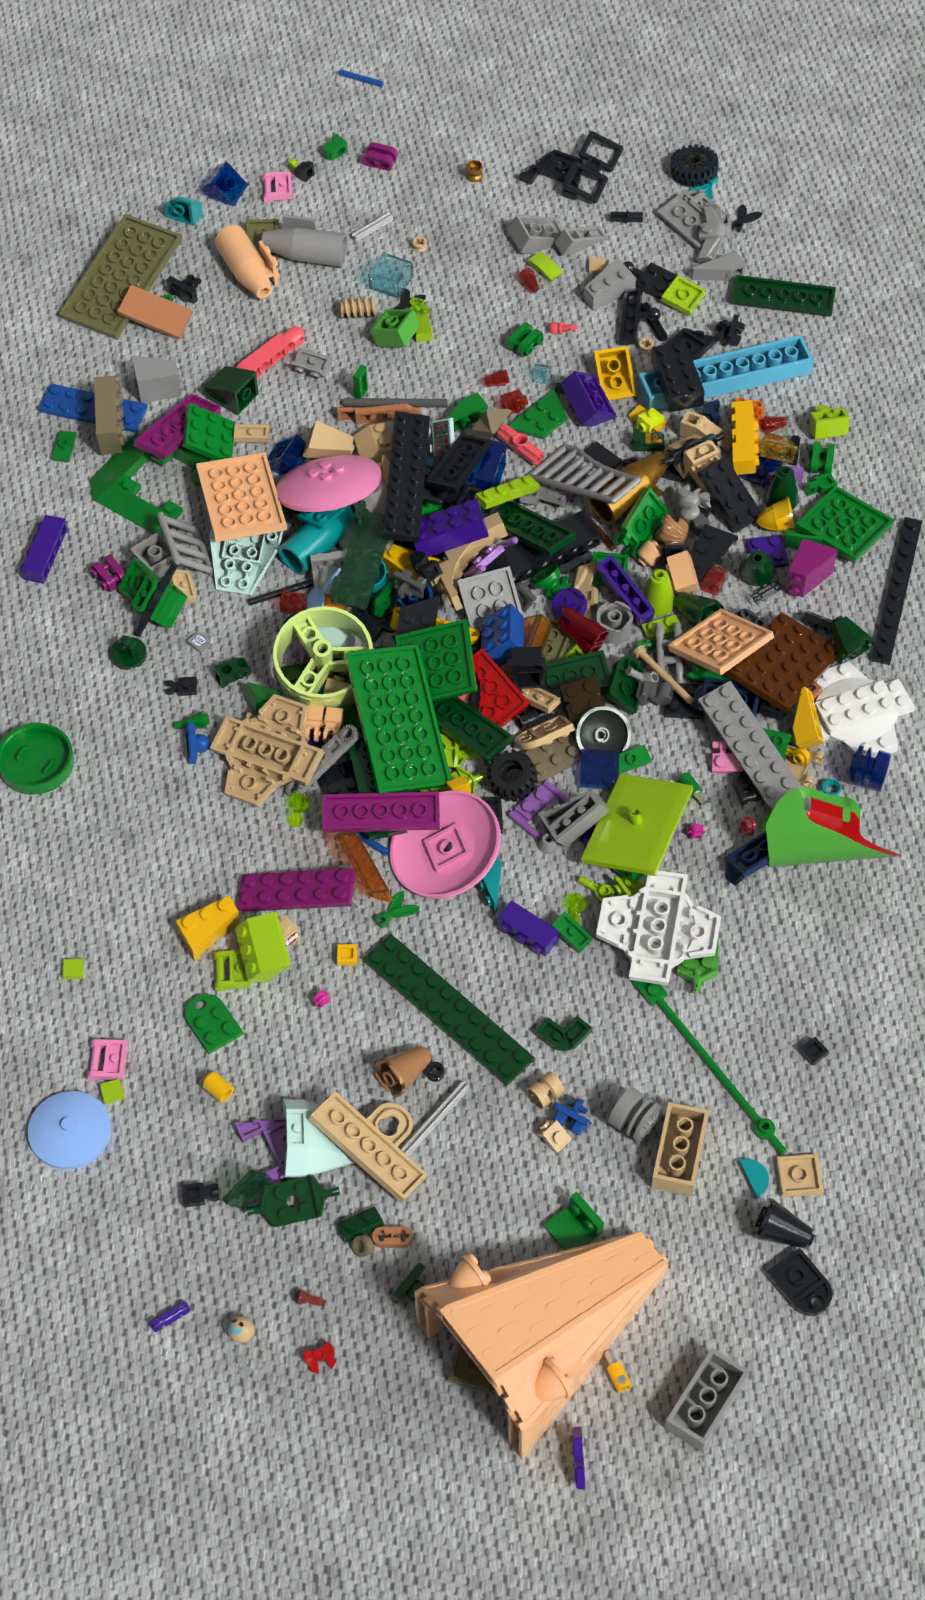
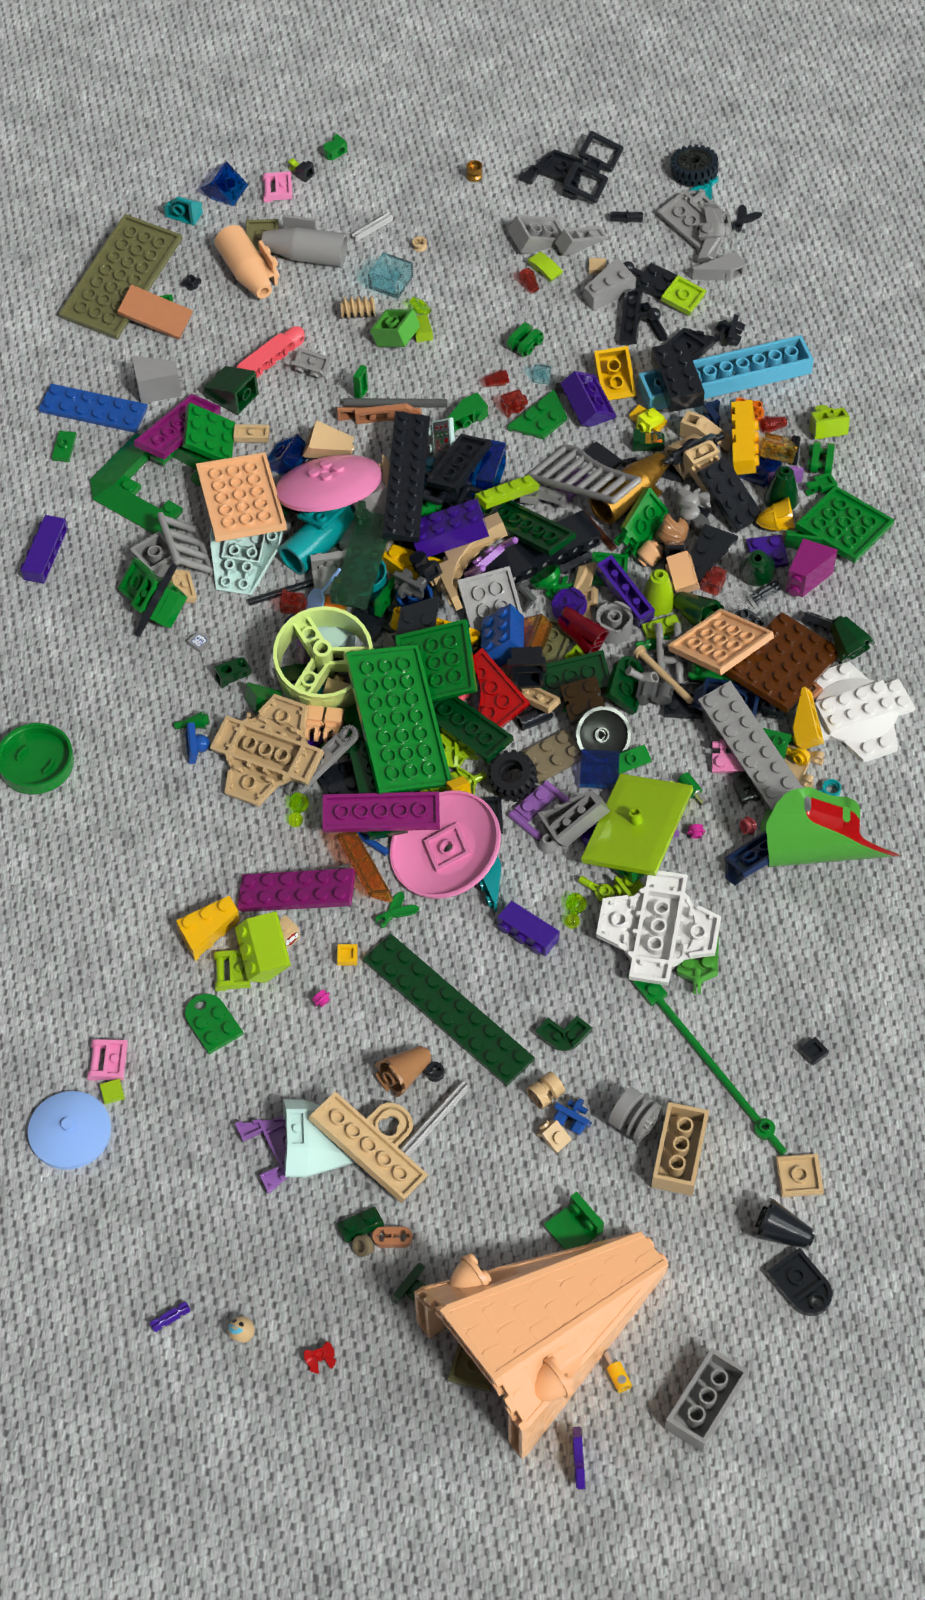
(73, 969): lime tile -> none
(100, 571): magenta brick -> none
(109, 415): dark tan brick -> none
(128, 653): dark green tile -> none
(182, 290): black plate -> none
(185, 686): black plate -> none
(195, 1194): black plate -> none
(217, 1086): yellow brick -> none
(247, 1189): clear green plate -> none
(275, 1198): dark green plate -> none
(302, 1297): clear red piece -> none
(358, 77): blue bar -> none
(374, 441): tan wedge -> none
(380, 156): magenta brick -> none
(405, 298): black piece -> none
(490, 423): dark tan slope -> none
(520, 444): coral piece -> none
(544, 733): tan plate -> none
(555, 327): coral bar -> none
(572, 932): green plate -> none
(642, 342): tan bush -> none
(756, 1176): teal tile -> none
(783, 295): dark green plate -> none
(869, 767): clear blue wheel -> none
(897, 591): black plate -> none

